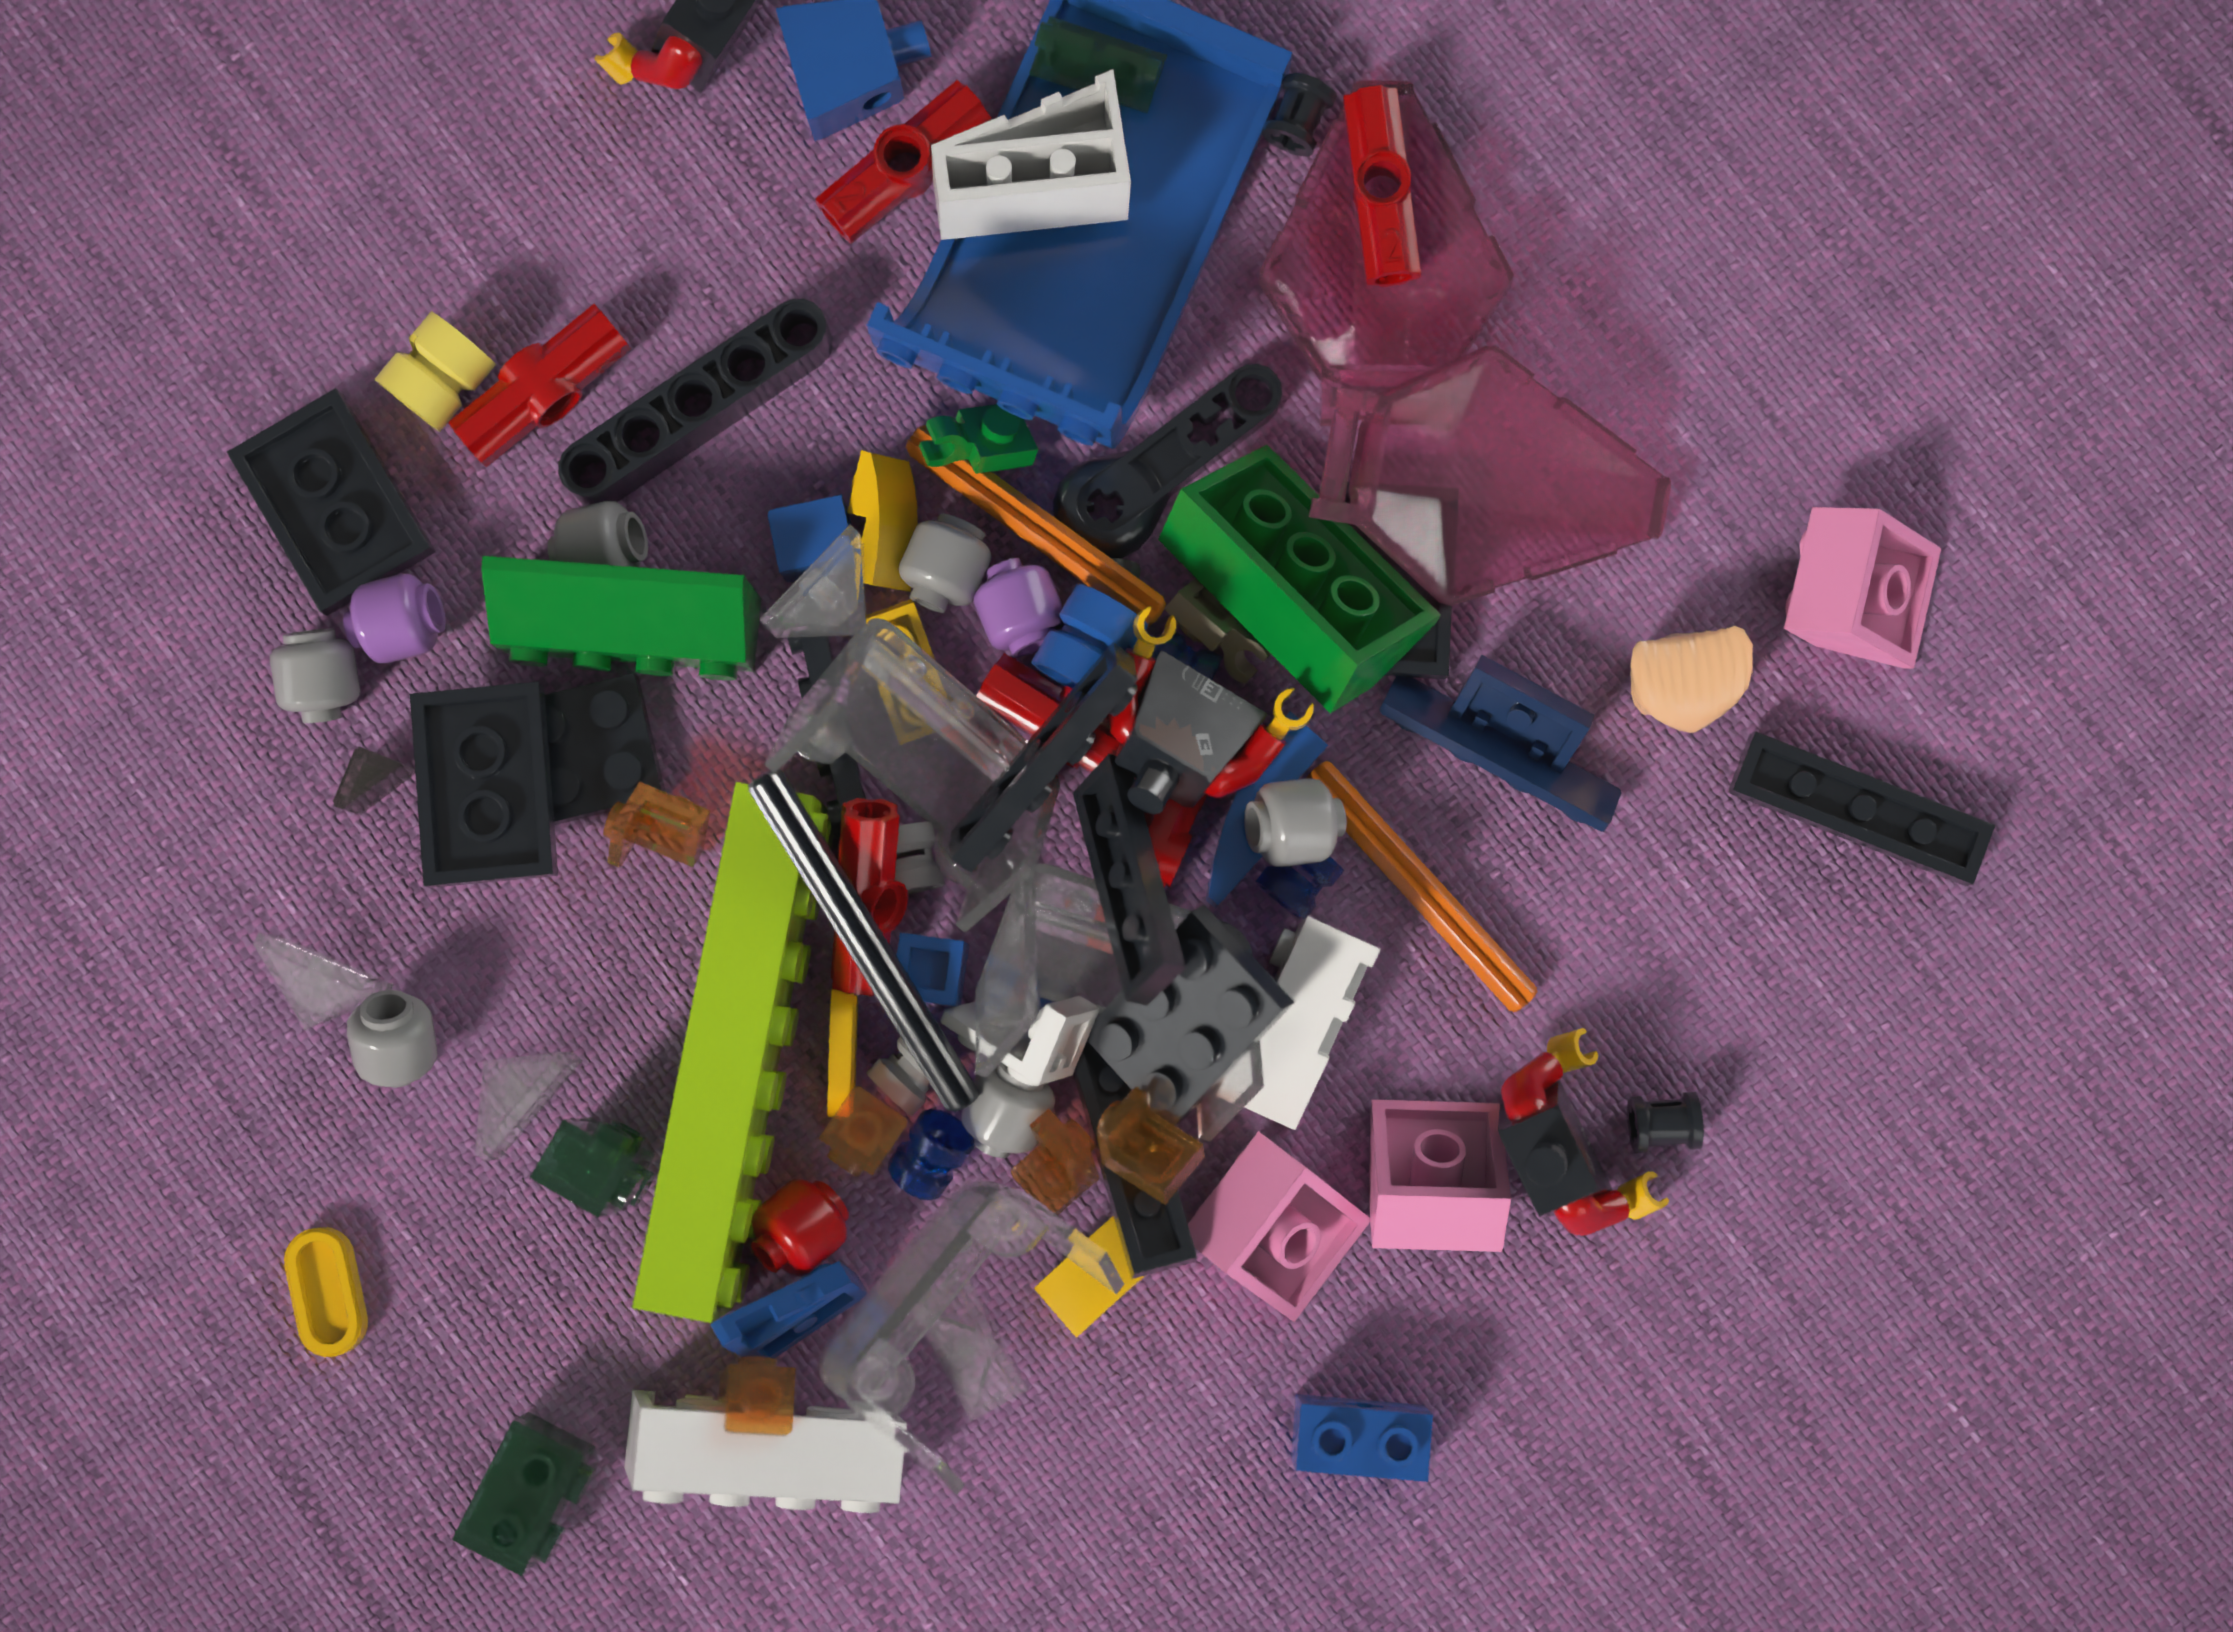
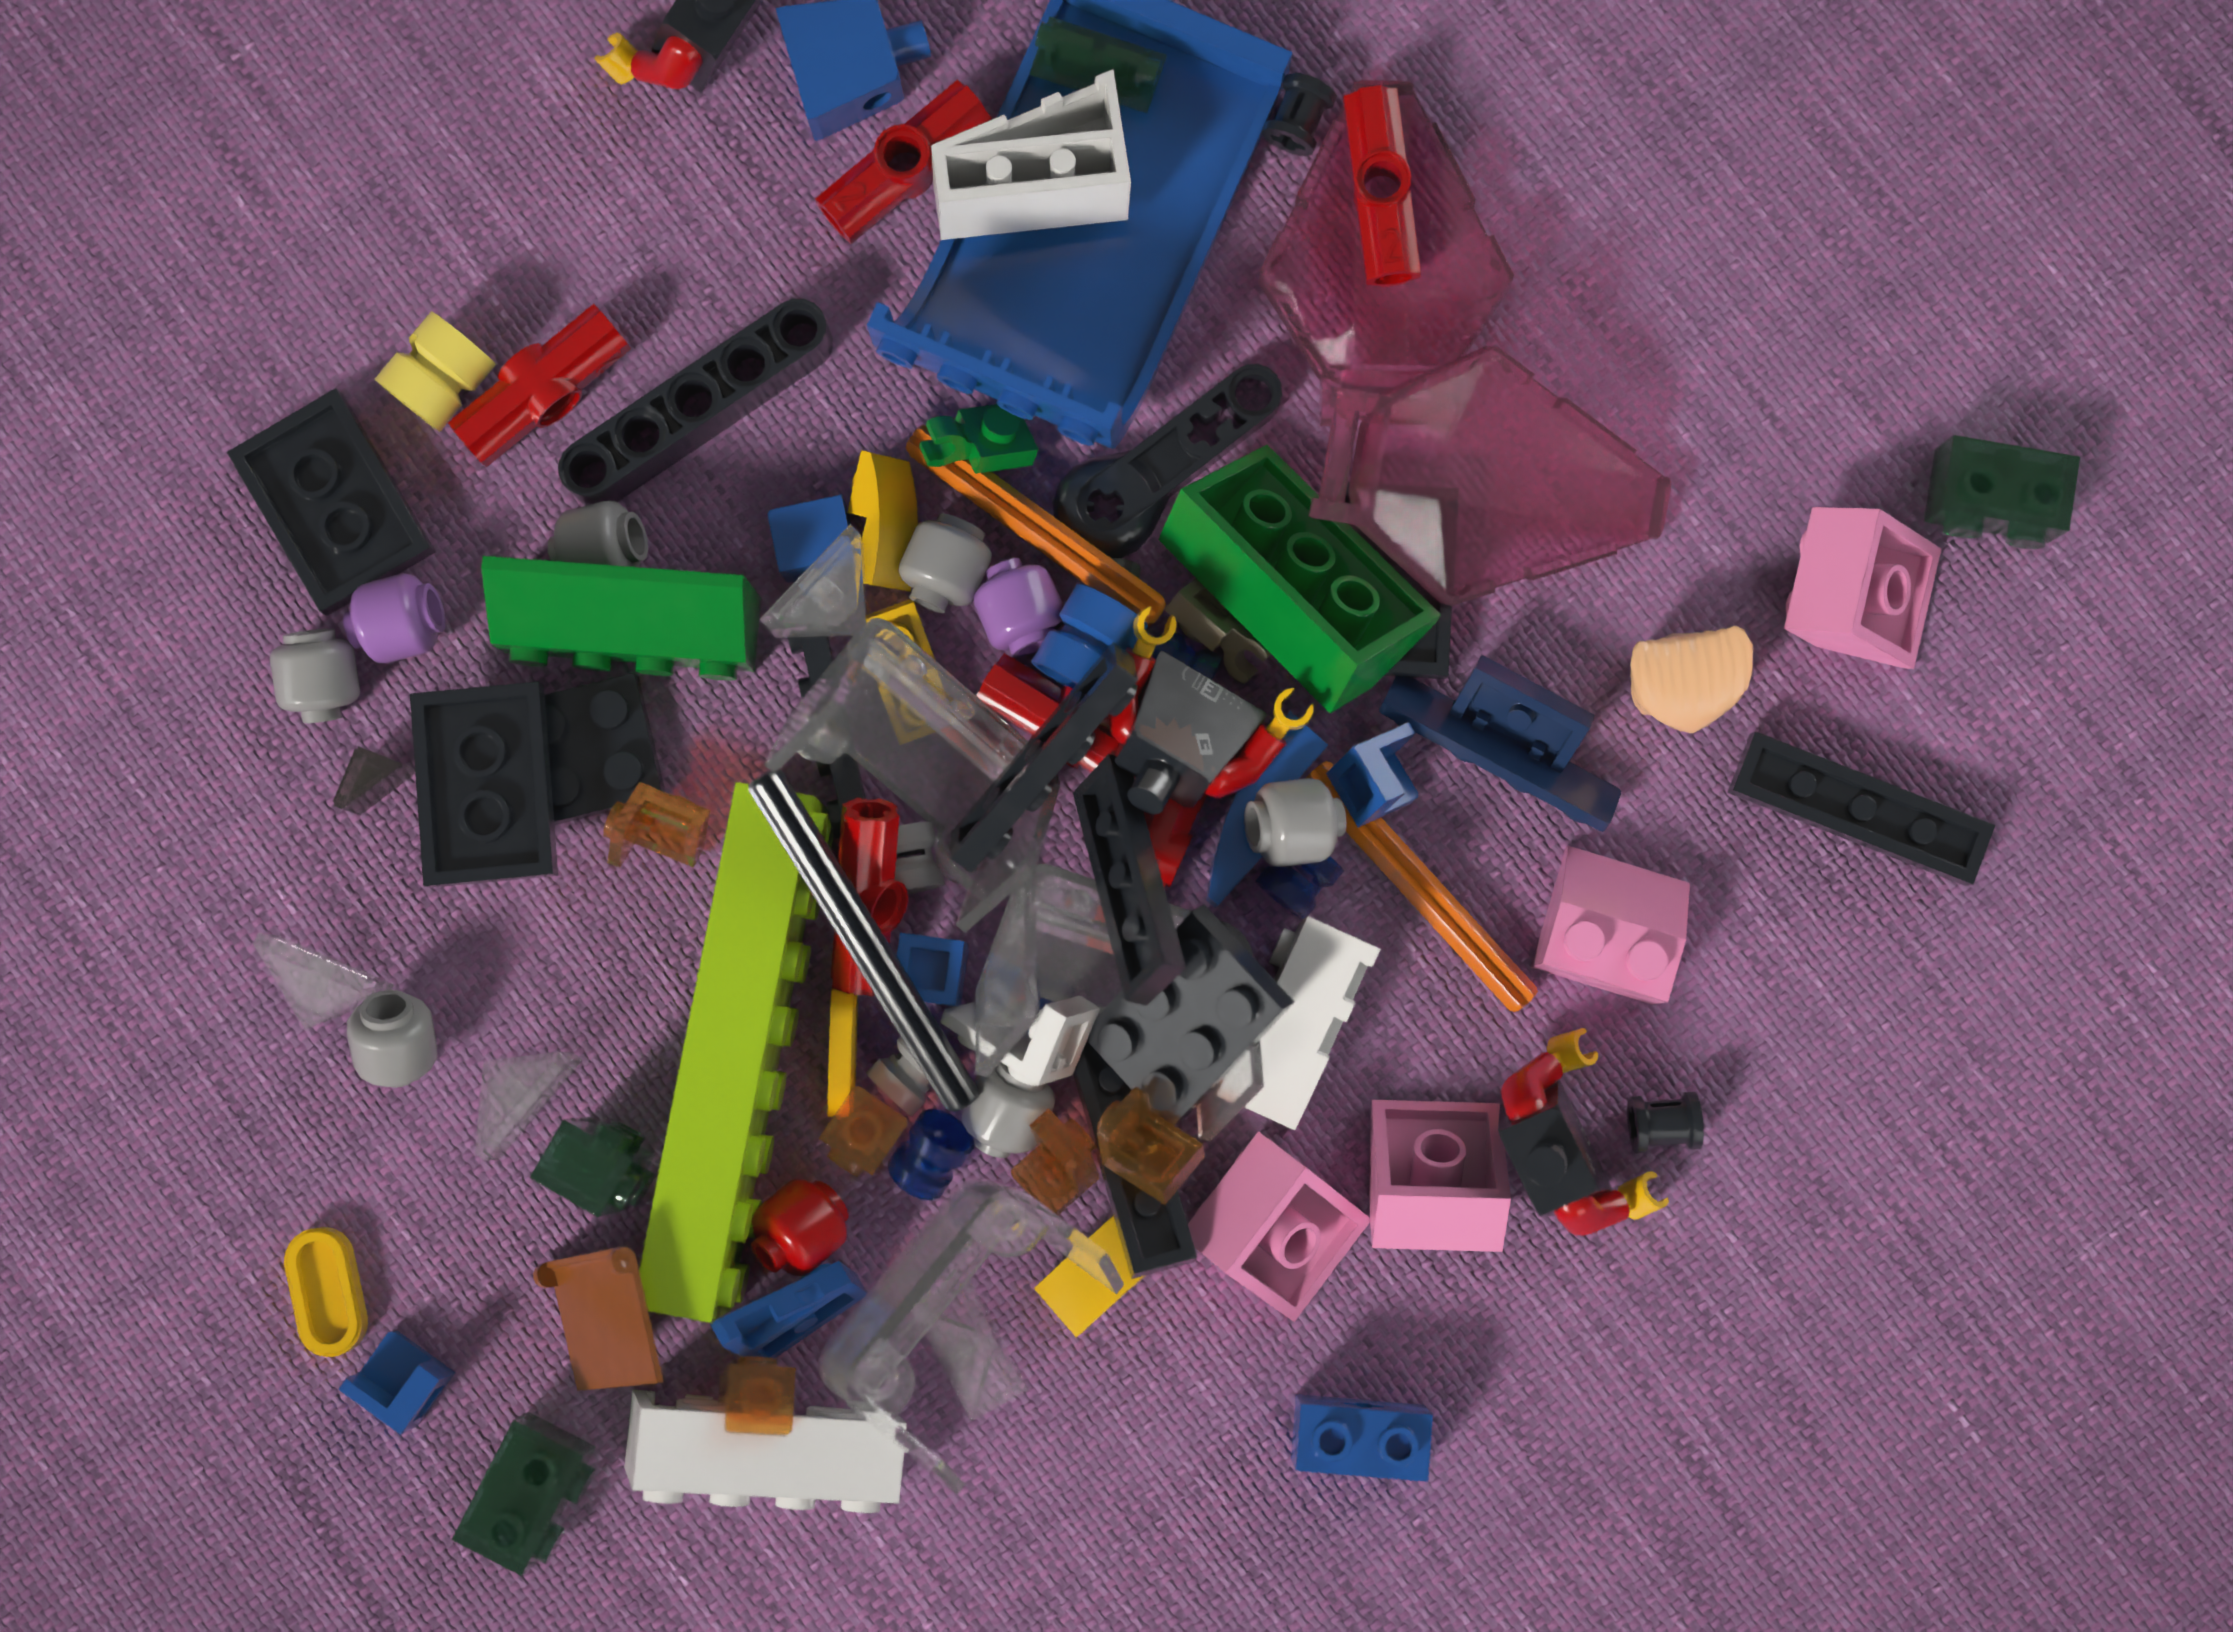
(398, 1382): none -> blue panel
(604, 1318): none -> dark orange piece
(1373, 778): none -> blue panel
(1614, 927): none -> bright pink slope
(2001, 491): none -> clear green brick

